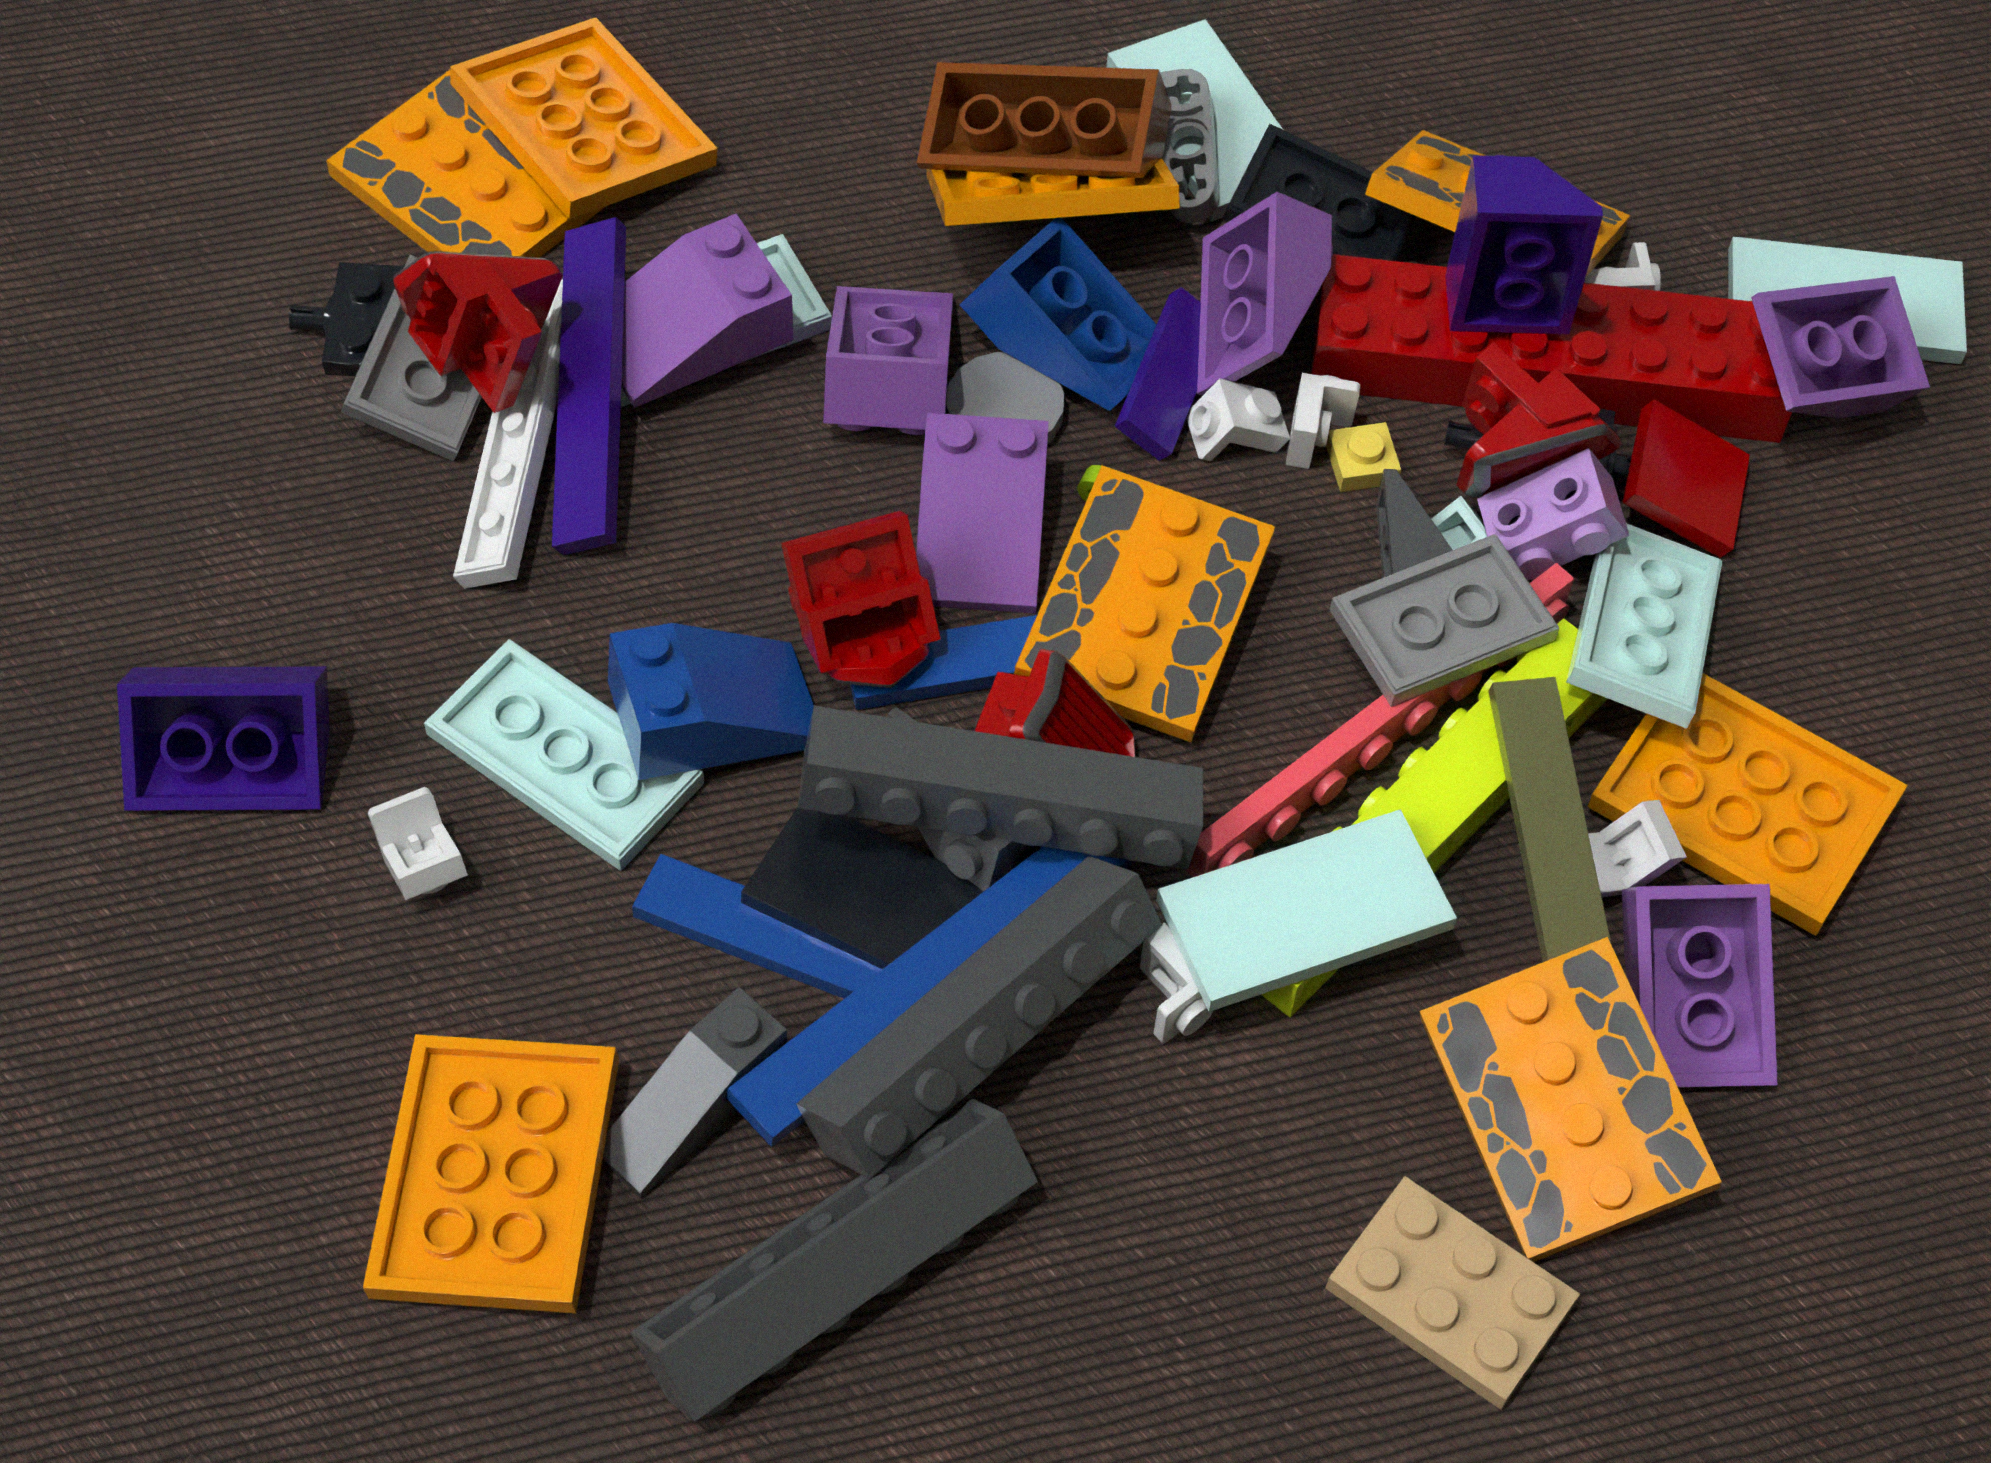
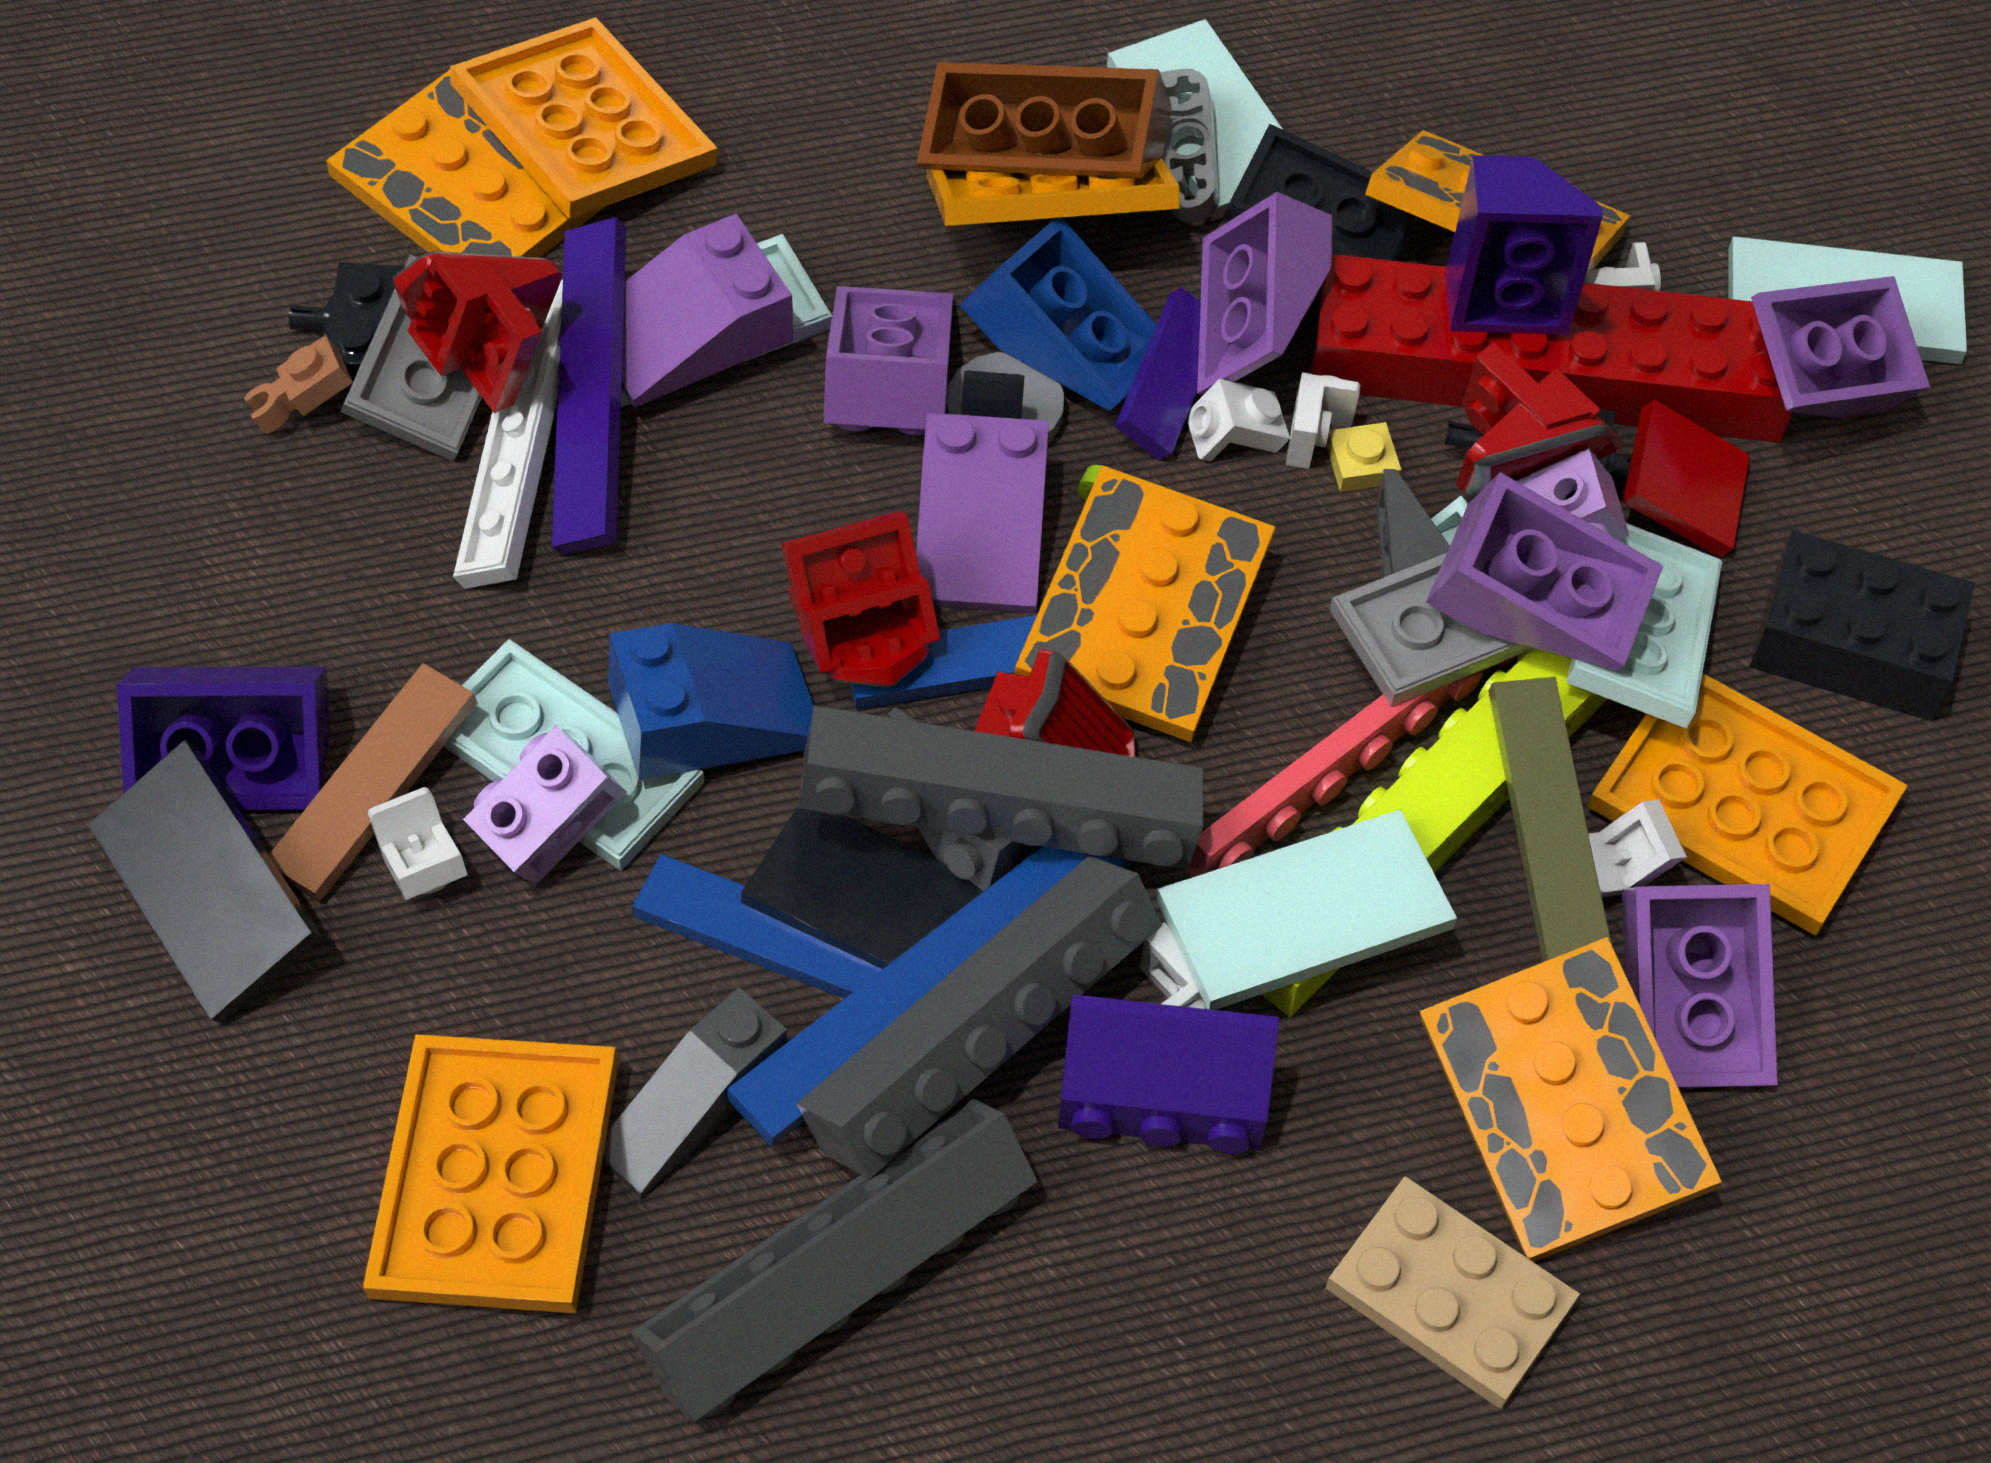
(204, 882): none -> tile
(304, 383): none -> nougat plate
(375, 772): none -> nougat tile
(544, 804): none -> lavender brick
(992, 394): none -> black slope
(1167, 1073): none -> dark purple slope
(1544, 577): none -> medium lavender slope
(1863, 625): none -> black brick

